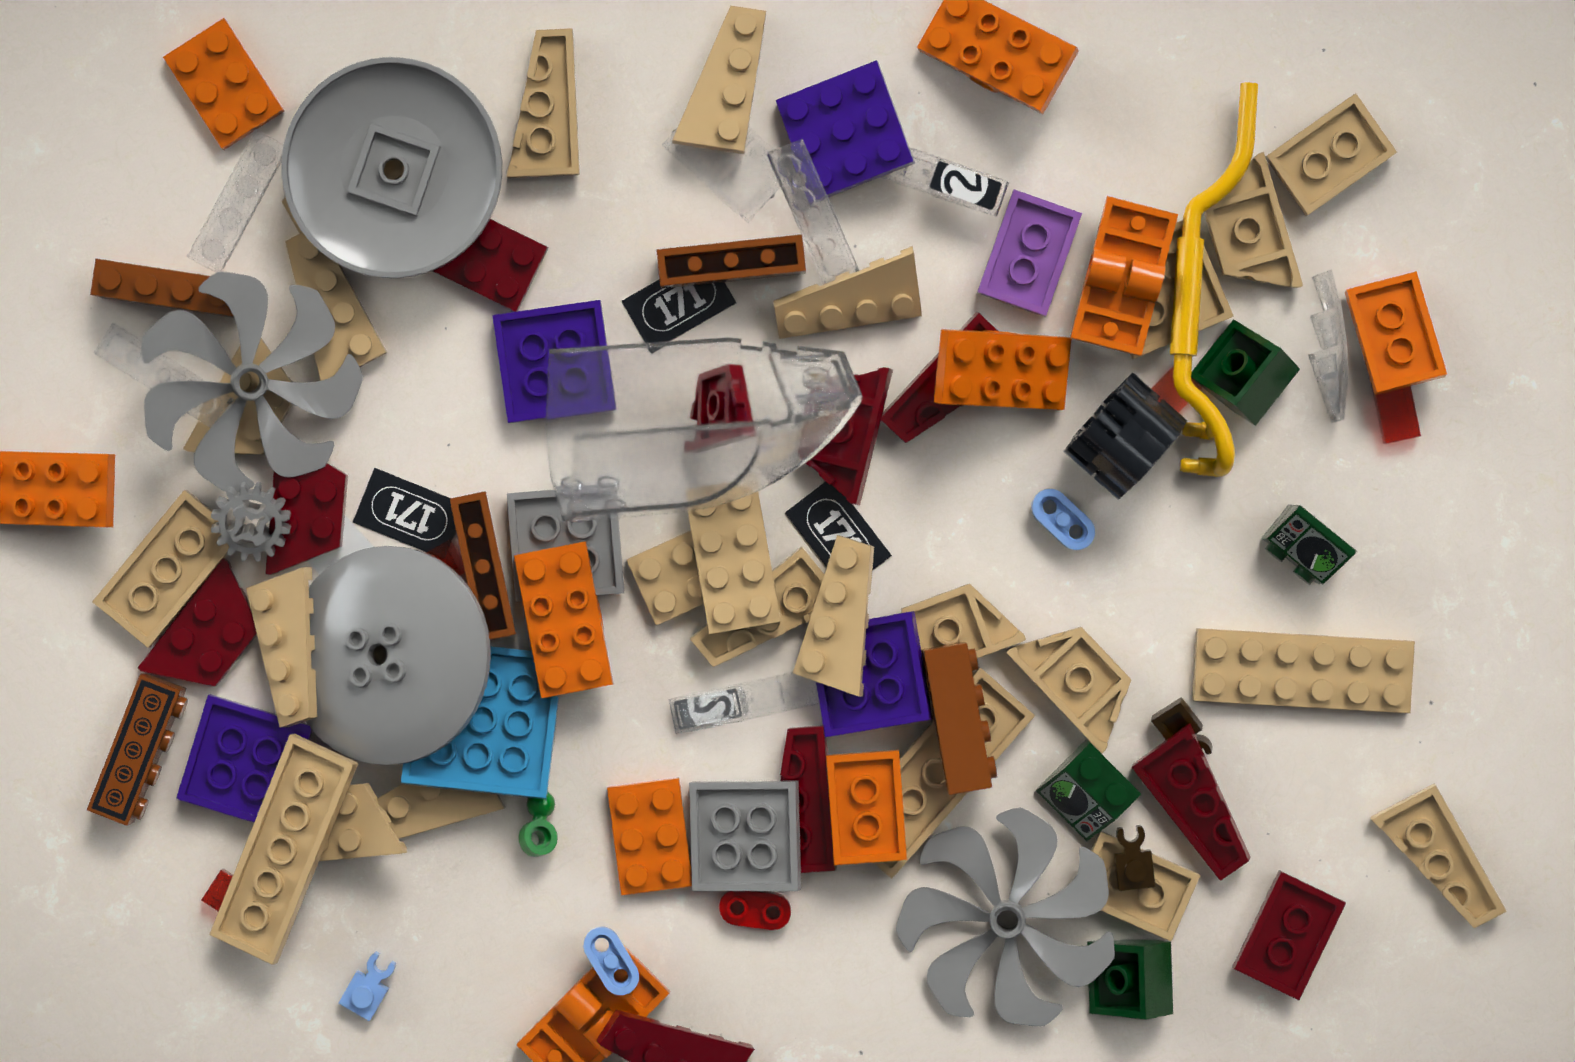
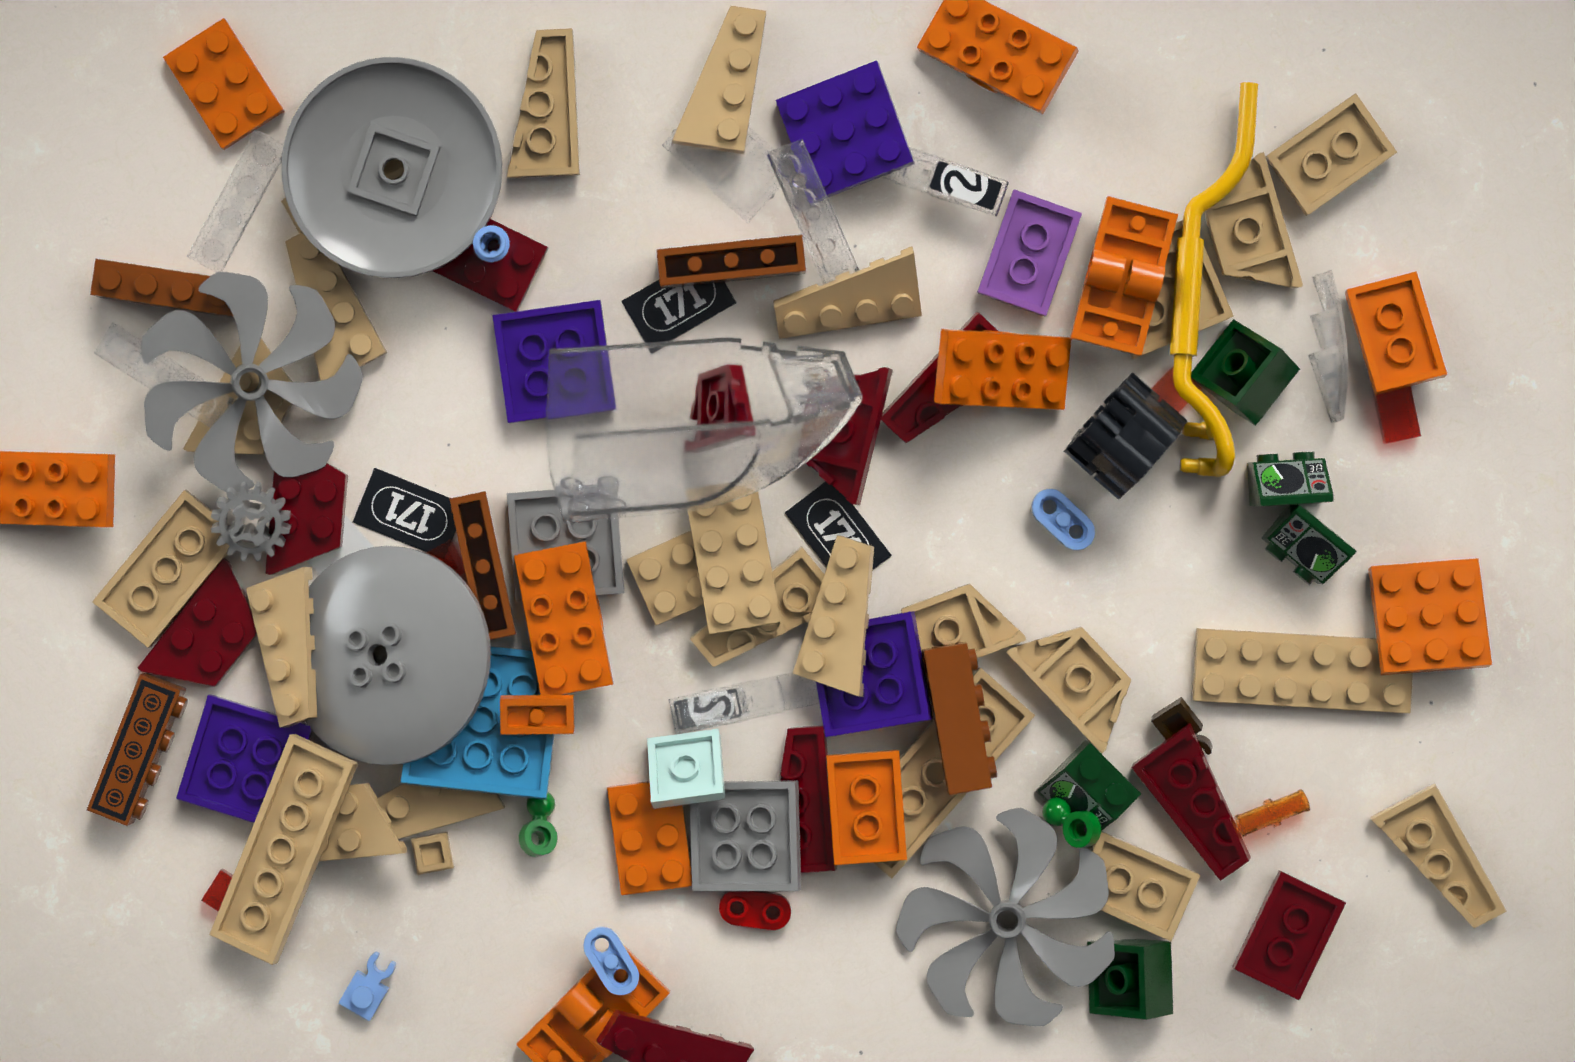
(432, 853): none -> tan tile
(482, 239): none -> light blue cone
(536, 714): none -> orange plate
(686, 768): none -> light aqua plate
(1058, 813): none -> green plate
(1133, 865): dark brown plate -> none
(1272, 812): none -> clear orange pin
(1288, 480): none -> slope
(1430, 616): none -> orange plate

